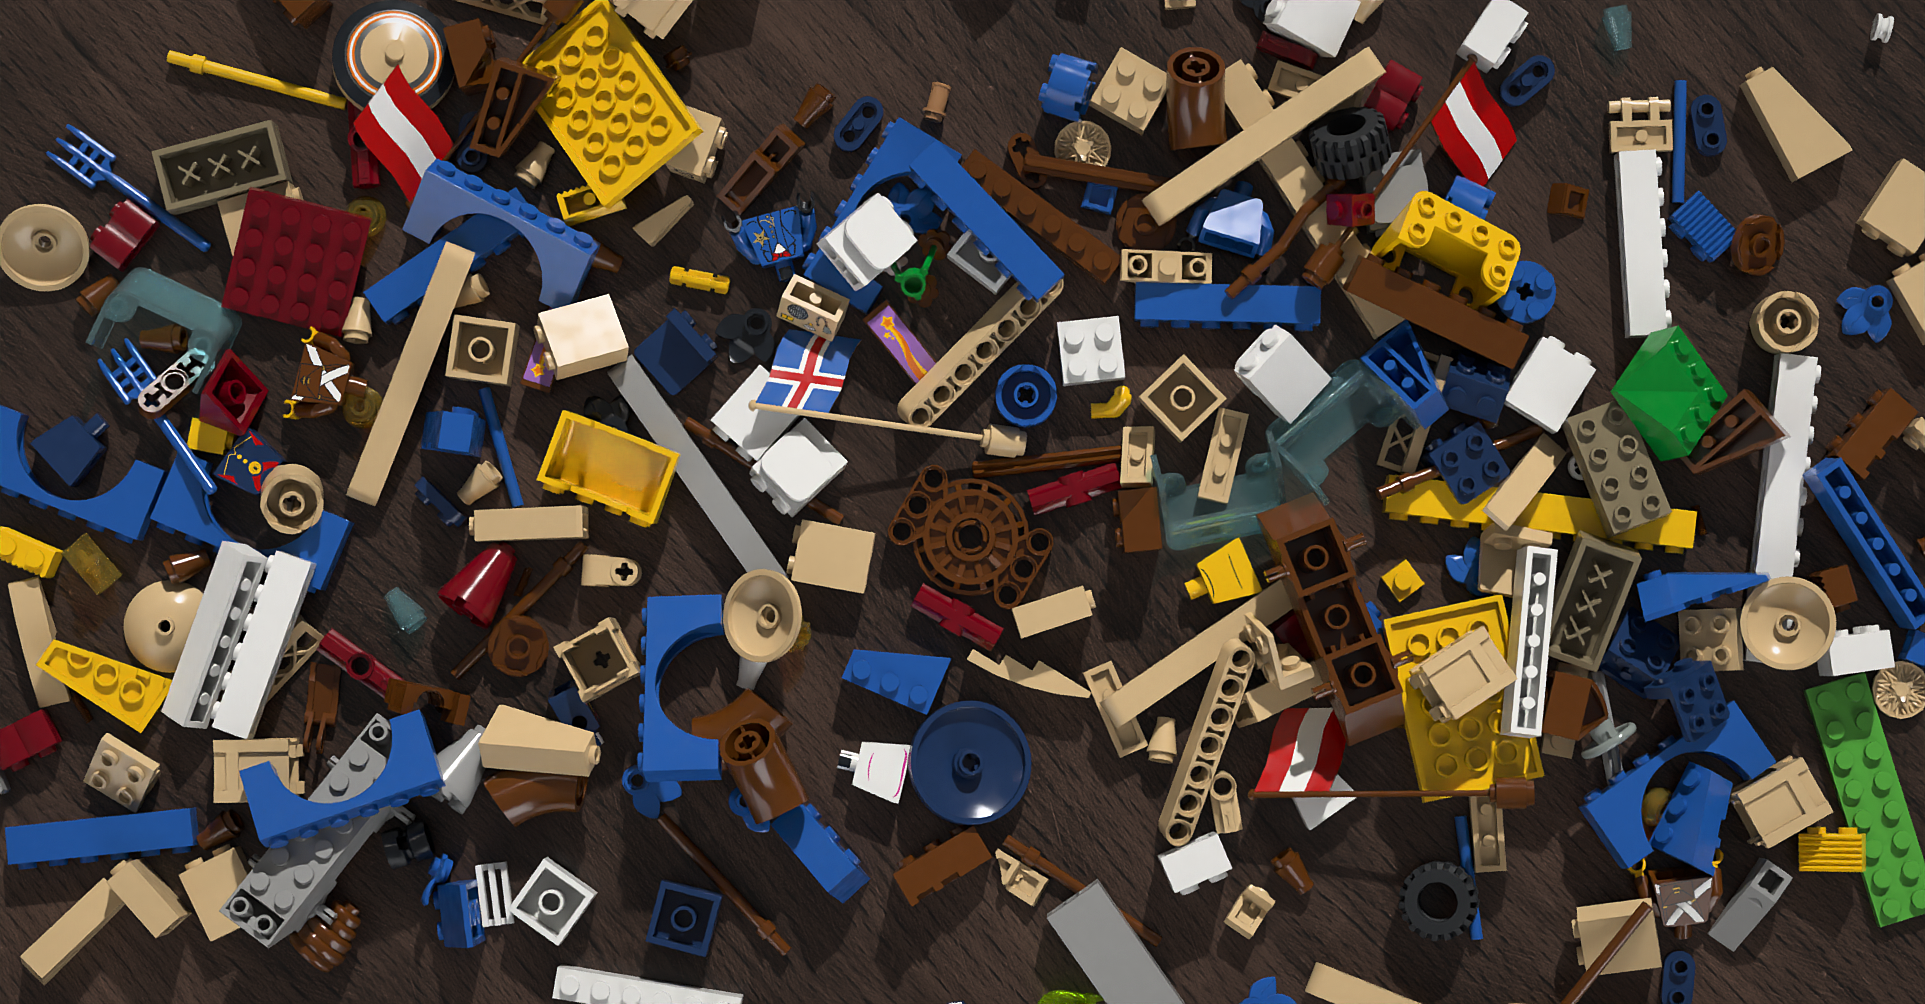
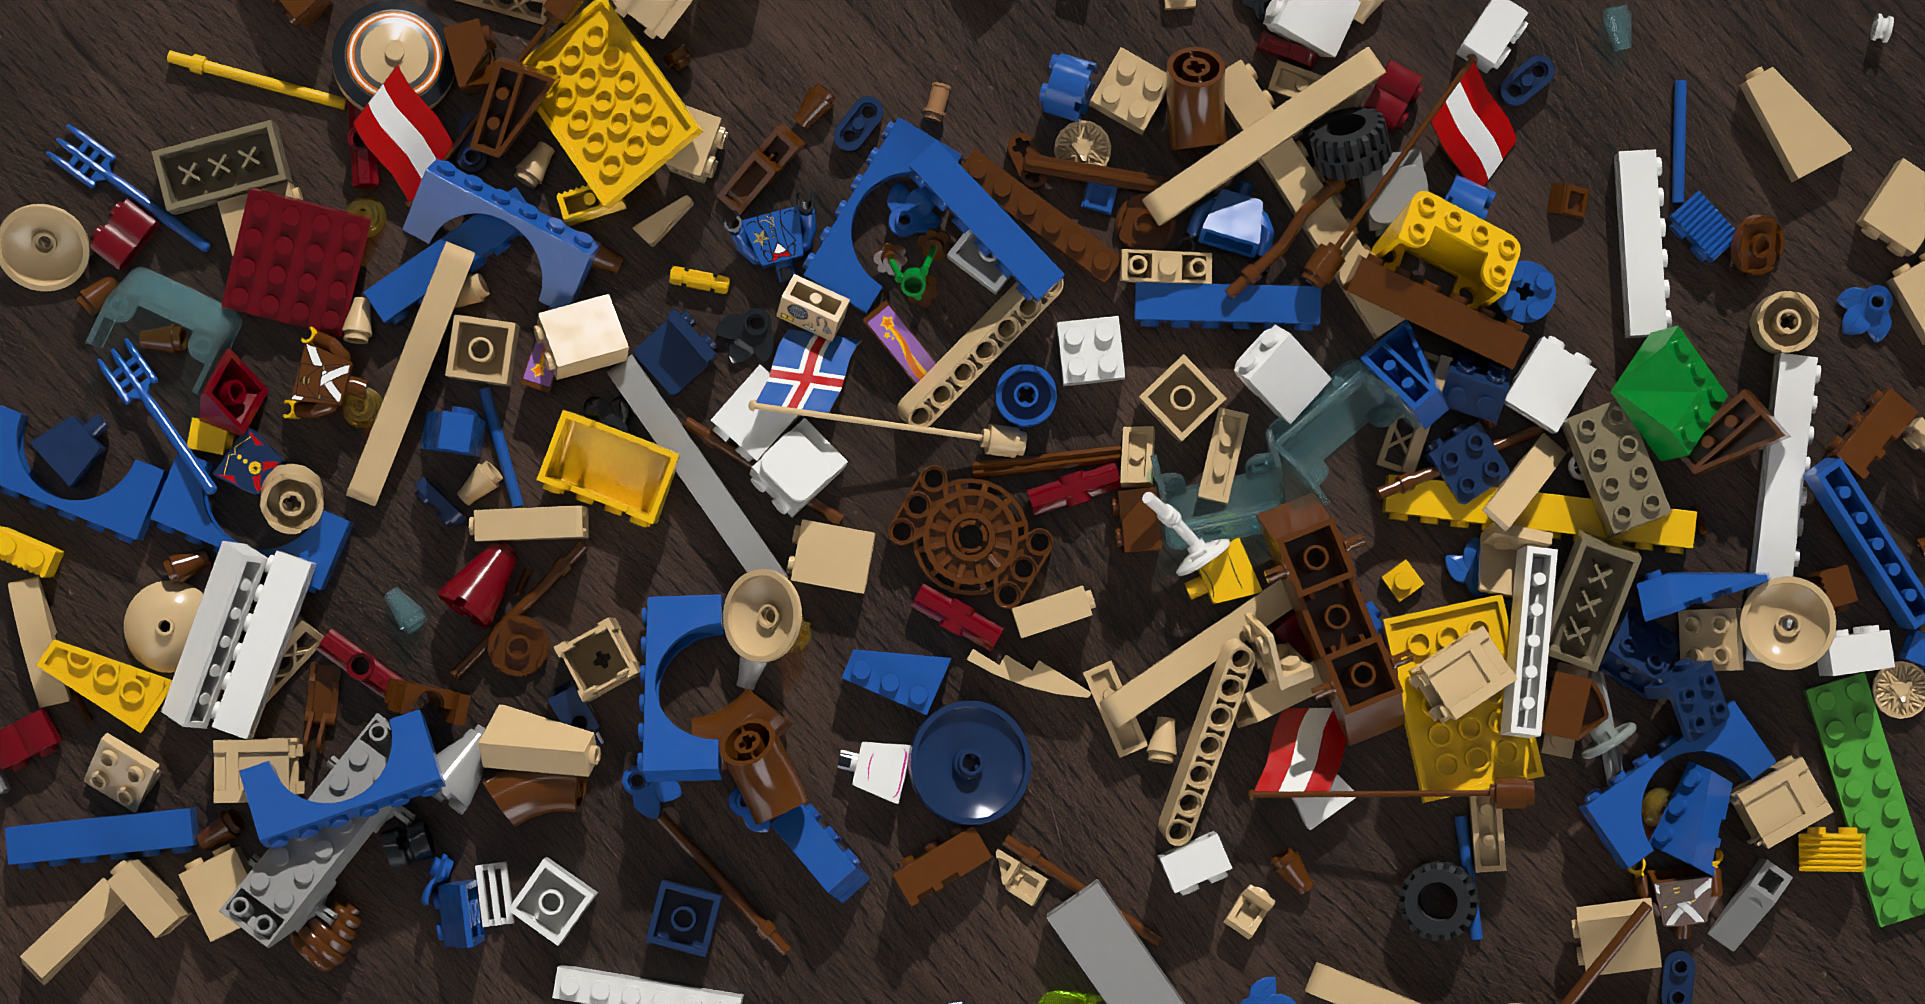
(91, 564): clear yellow hips -> none
(151, 392): beam -> none
(604, 571): tan piece -> none
(867, 241): white brick -> none
(1115, 406): yellow arm -> none
(1198, 549): none -> white dish
(1225, 806): tan piece -> none
(1350, 209): dark red bracket -> none
(1640, 134): tan plate -> none
(1705, 125): dark blue plate -> none

